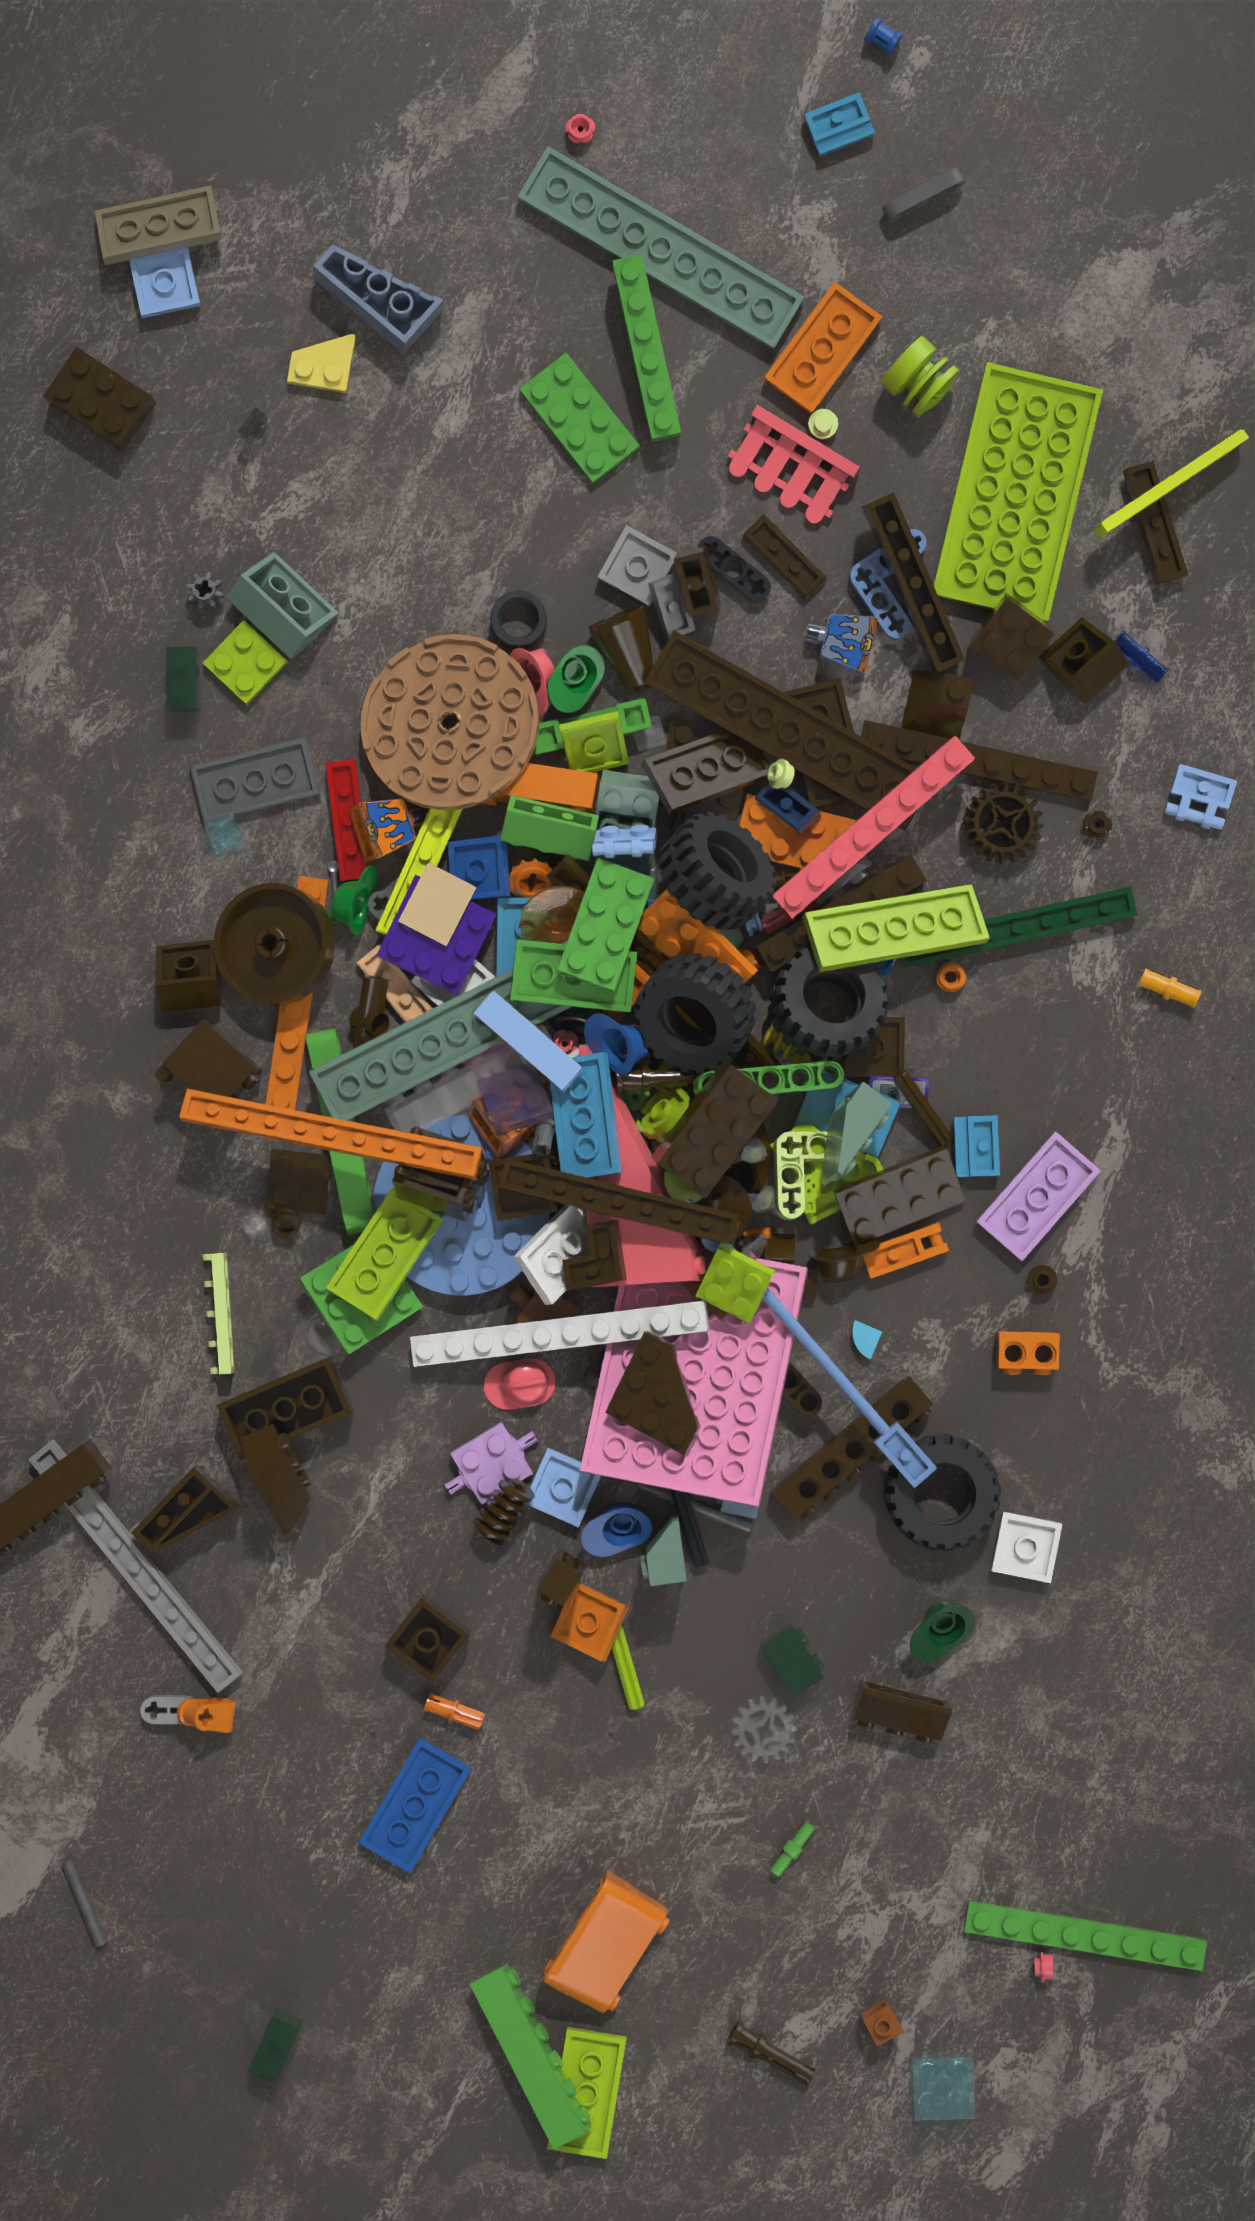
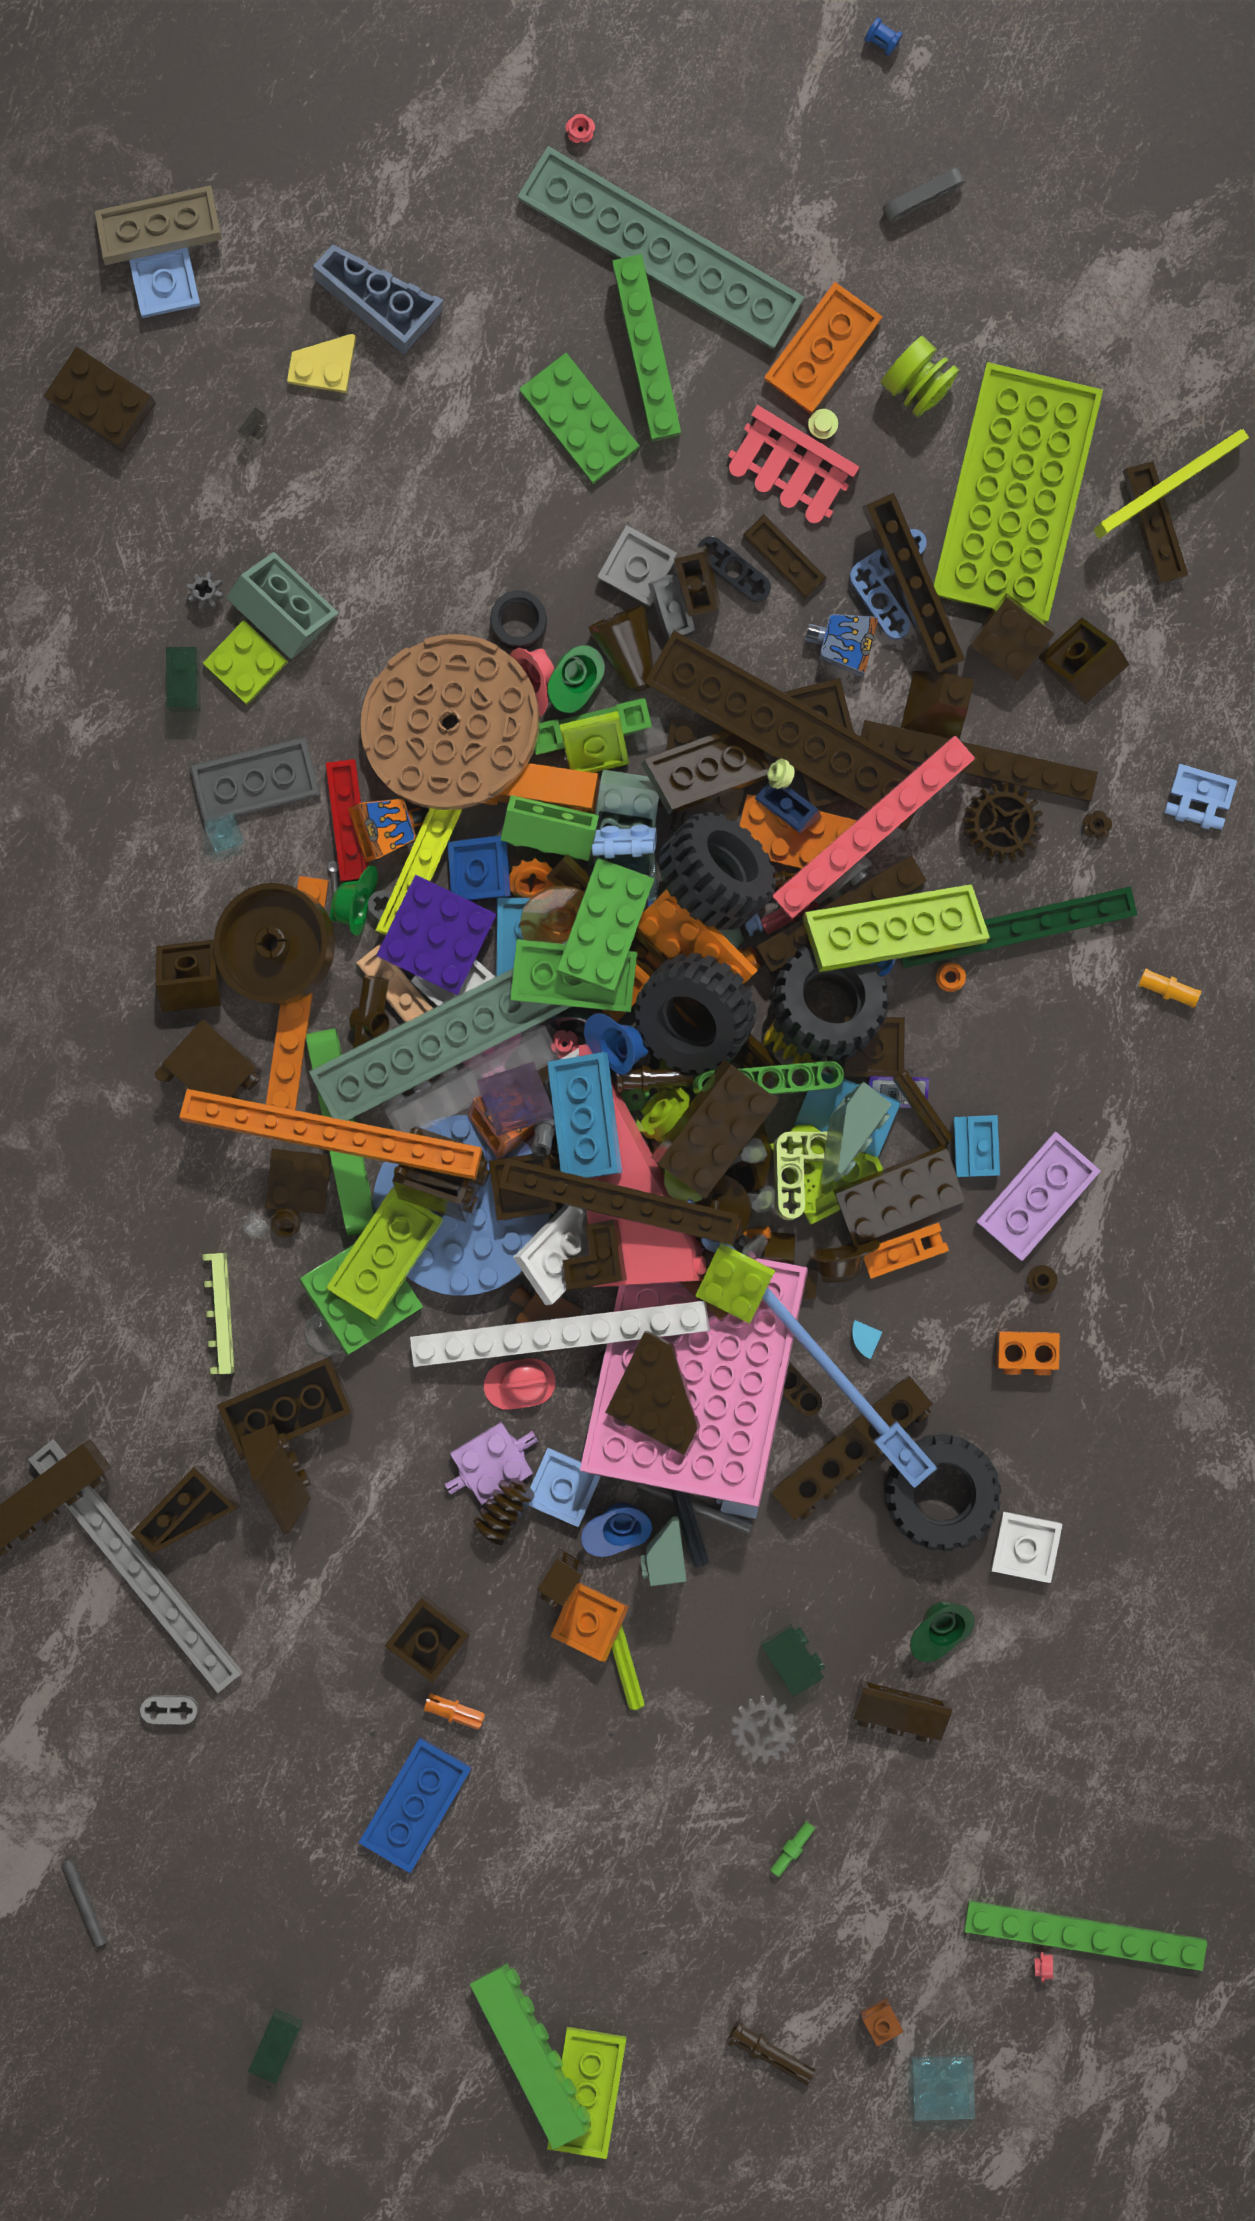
(208, 1714): orange piece -> none
(437, 904): tan sticker -> none
(528, 1041): light blue tile -> none
(605, 1944): orange windscreen -> none
(839, 124): dark azure plate -> none
(1140, 657): clear blue pin -> none

